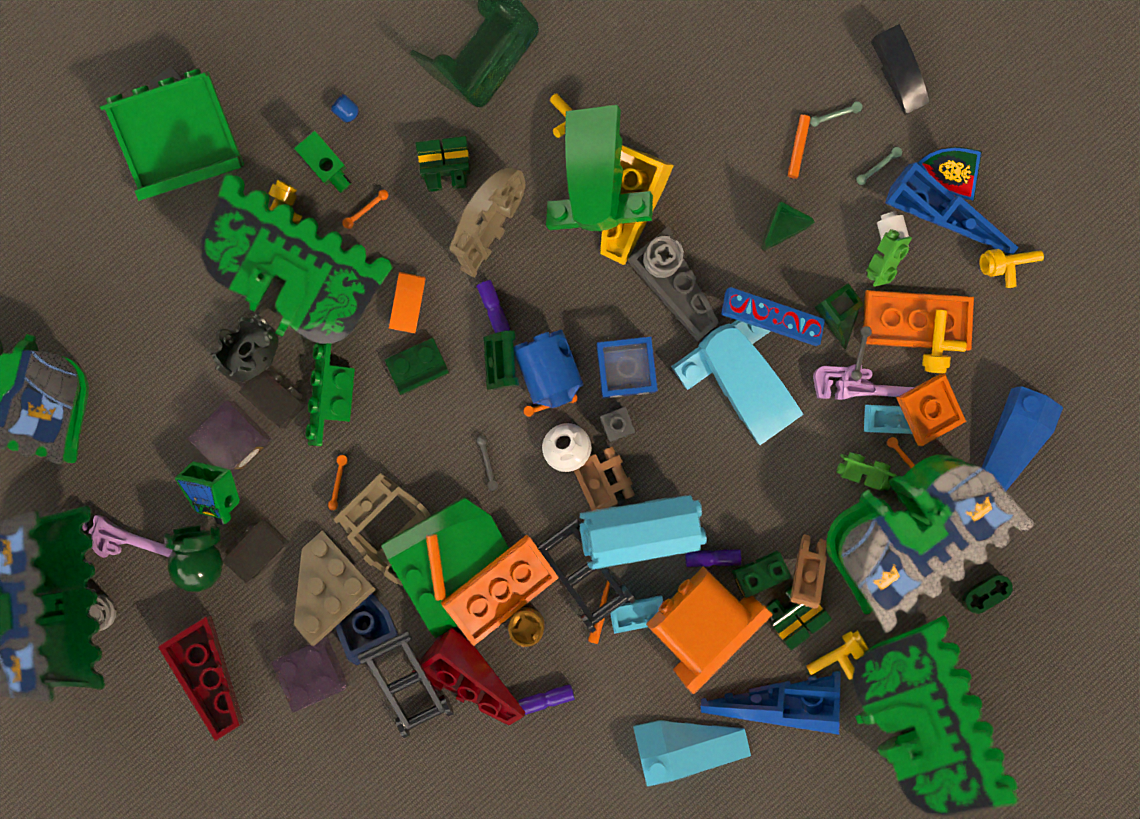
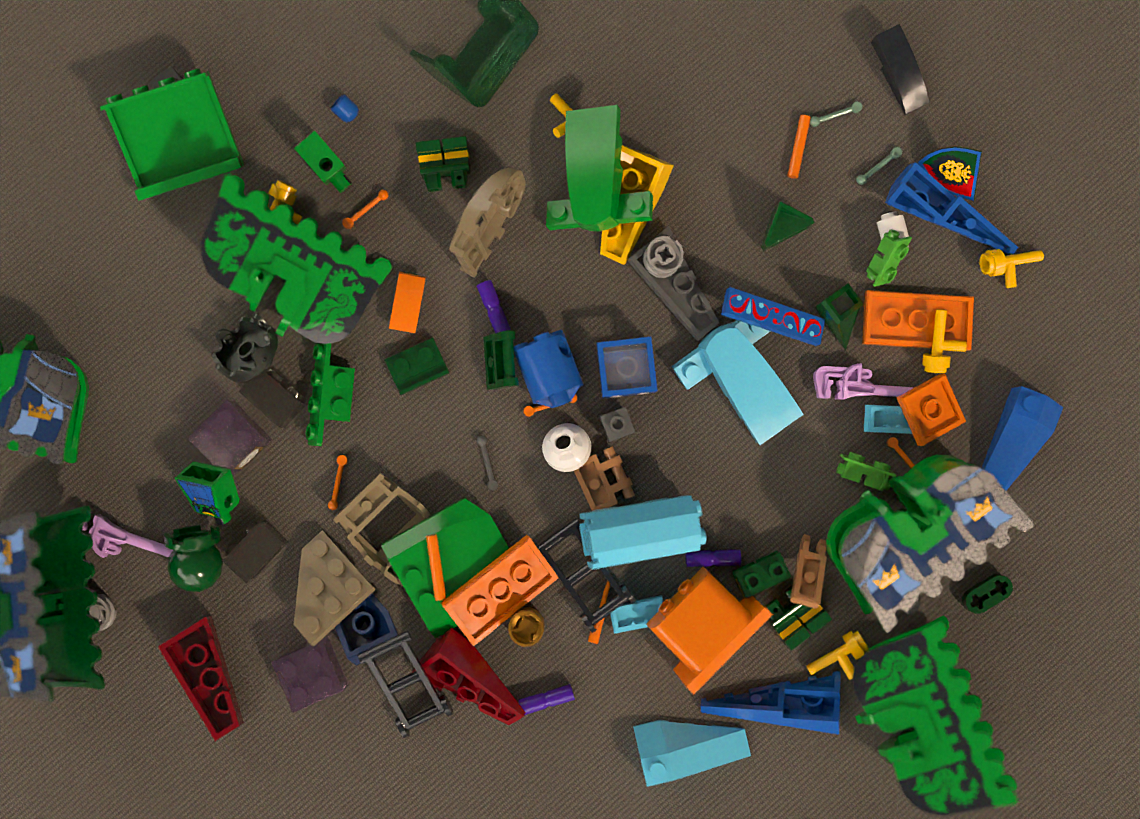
(864, 332): dark grey hinge -> none

